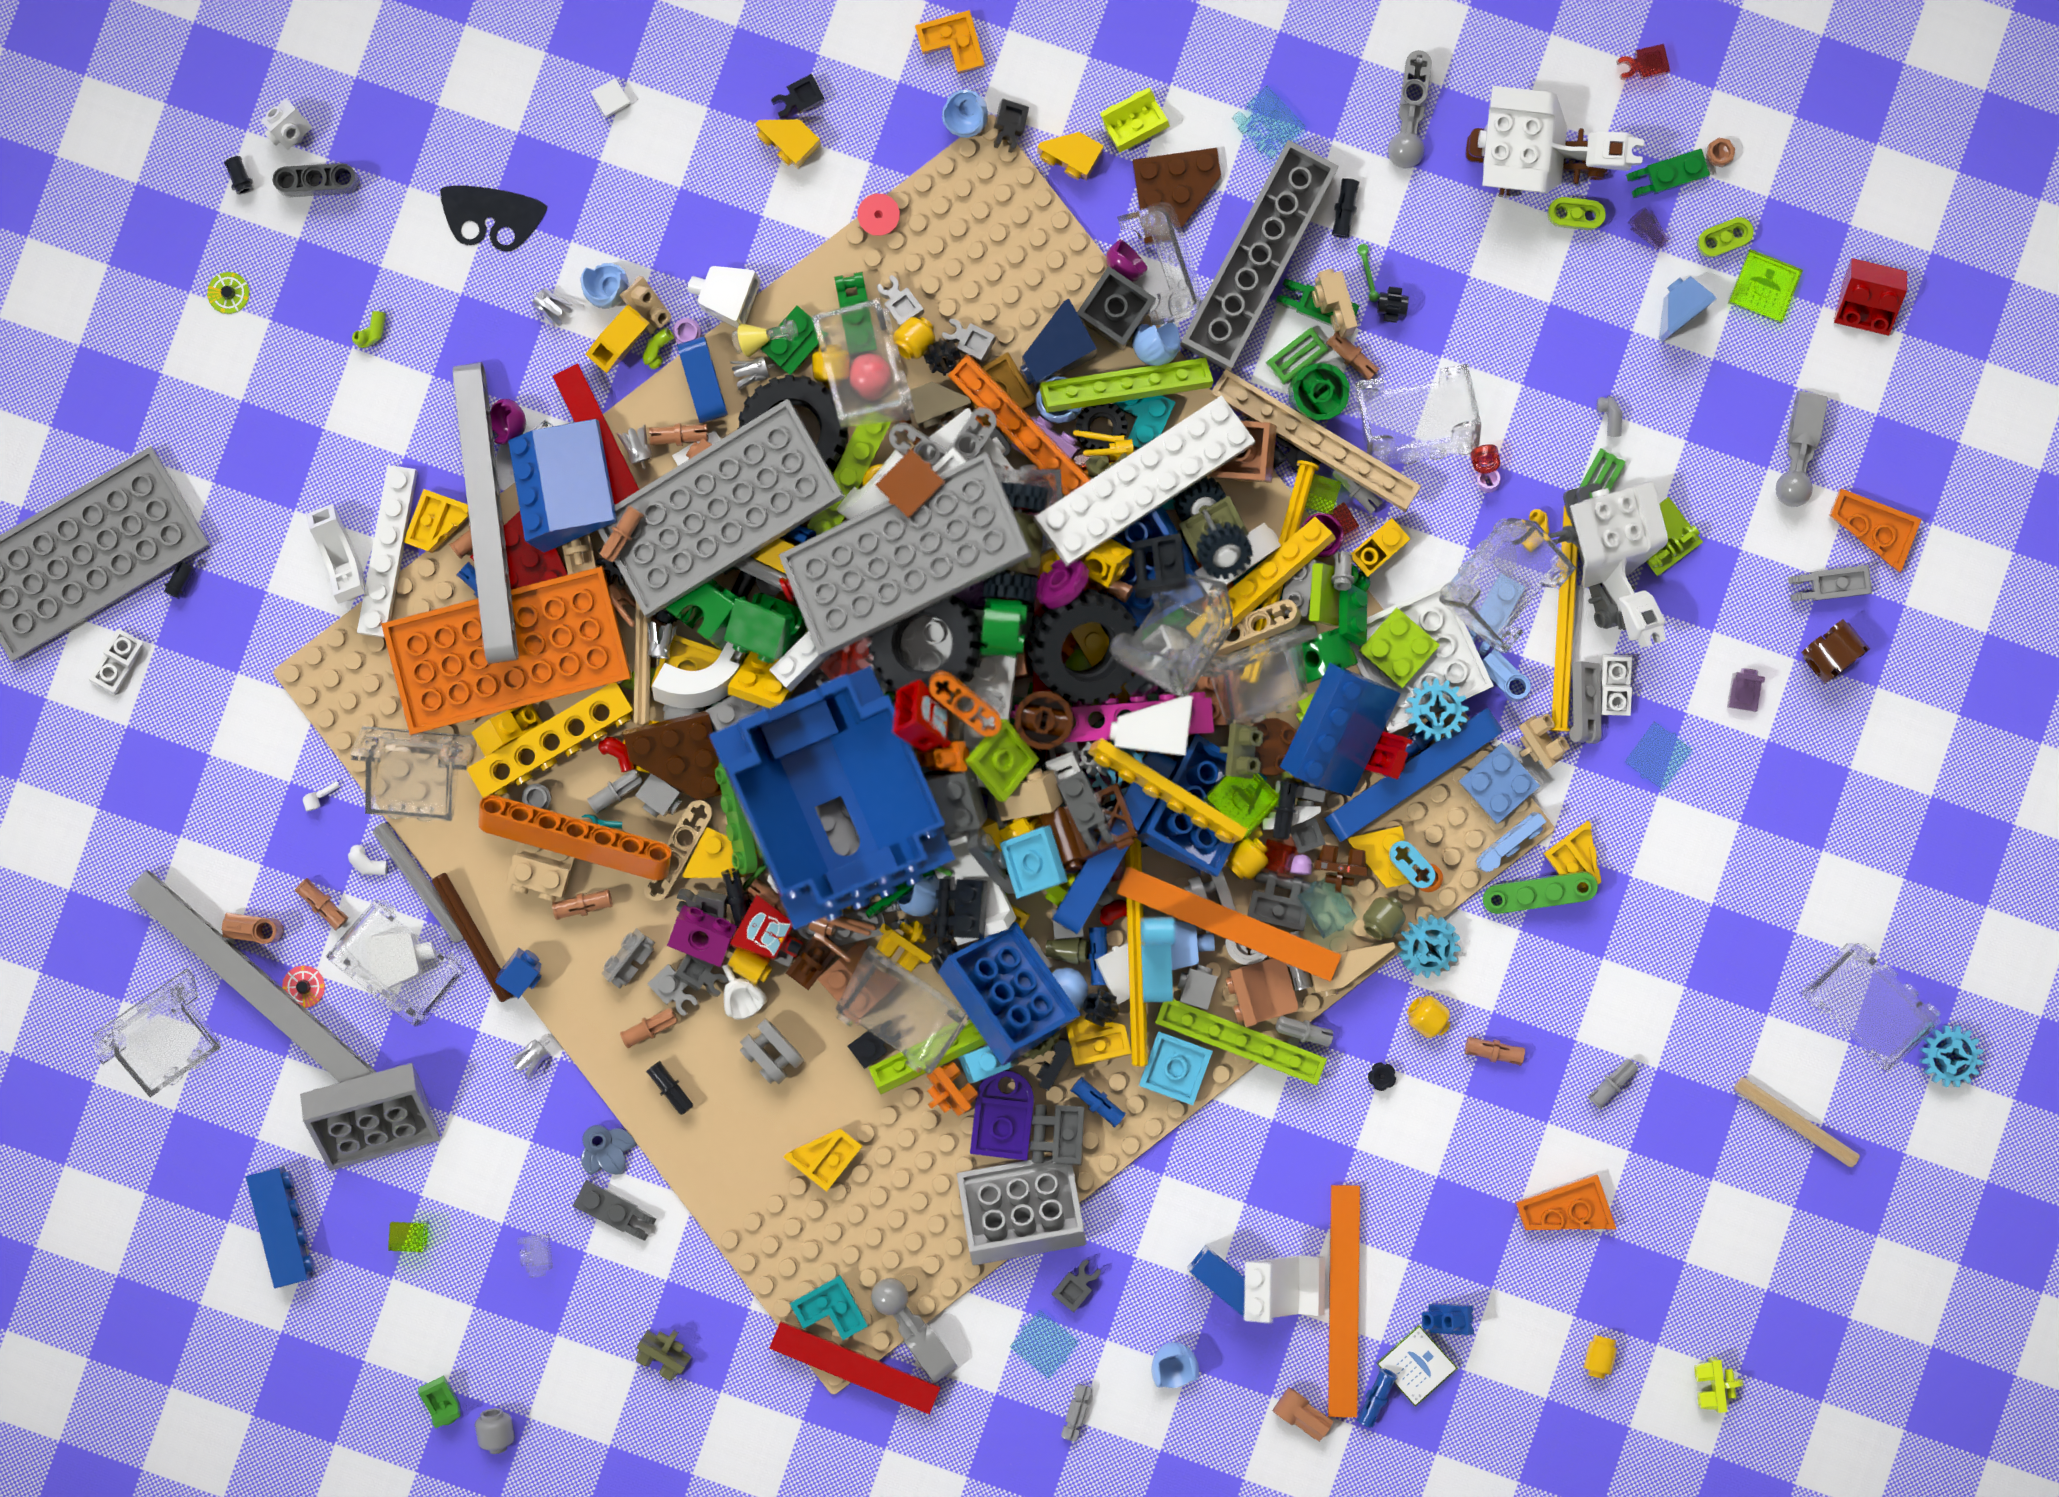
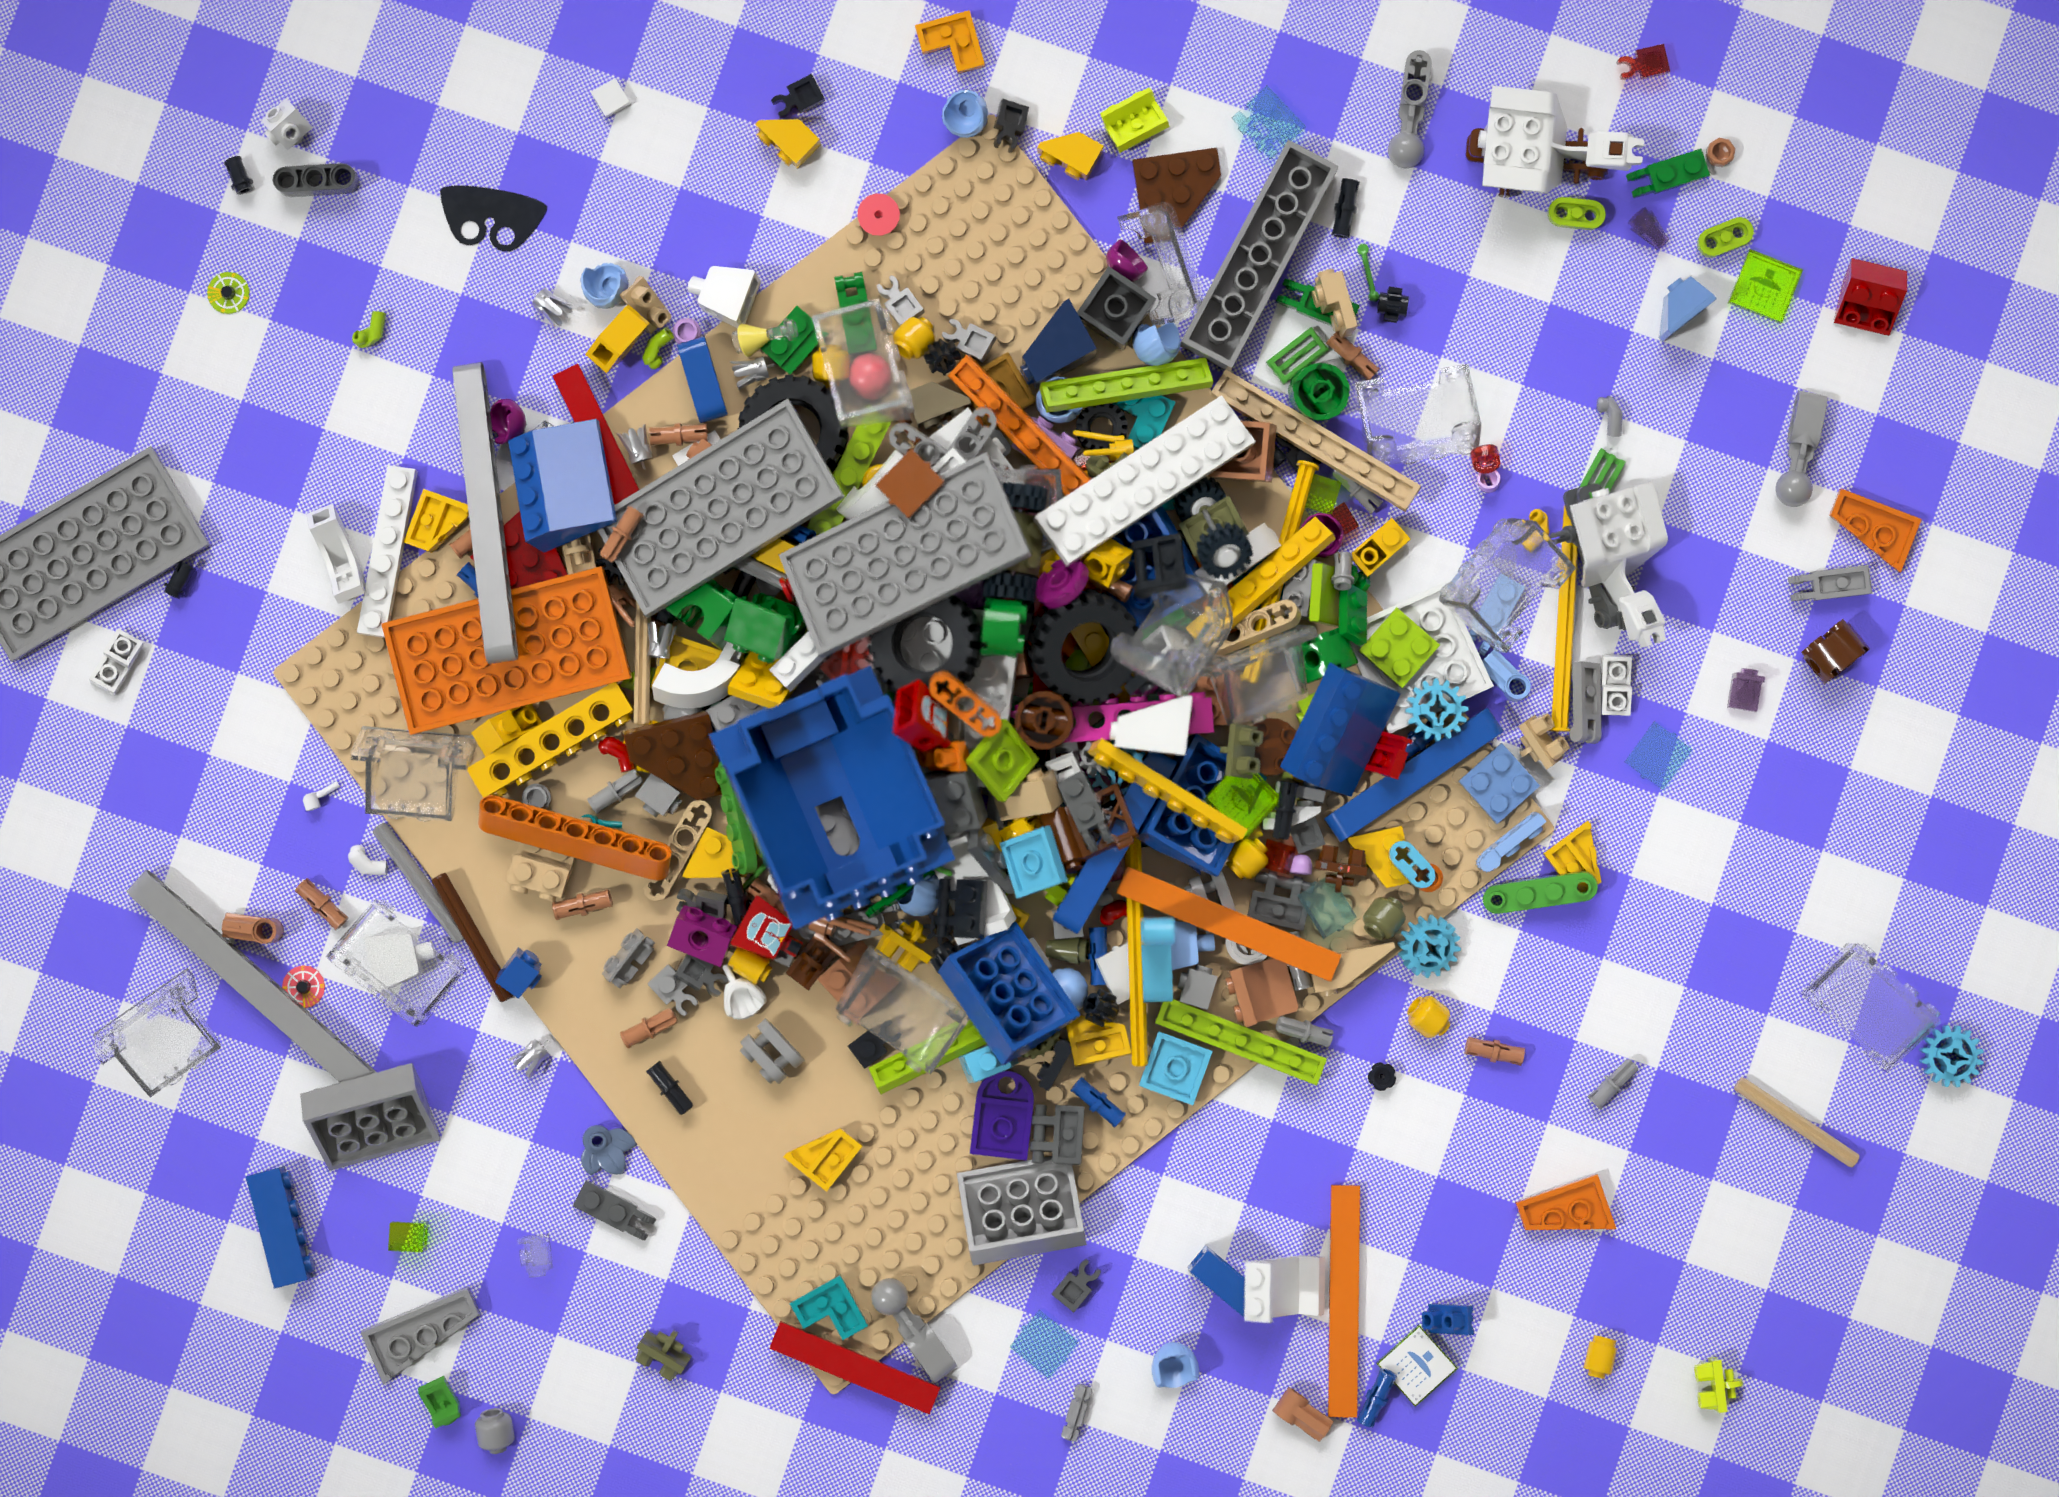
(406, 1337): none -> light grey wing
(945, 1092): orange hips -> none
(1681, 538): lime hinge -> none

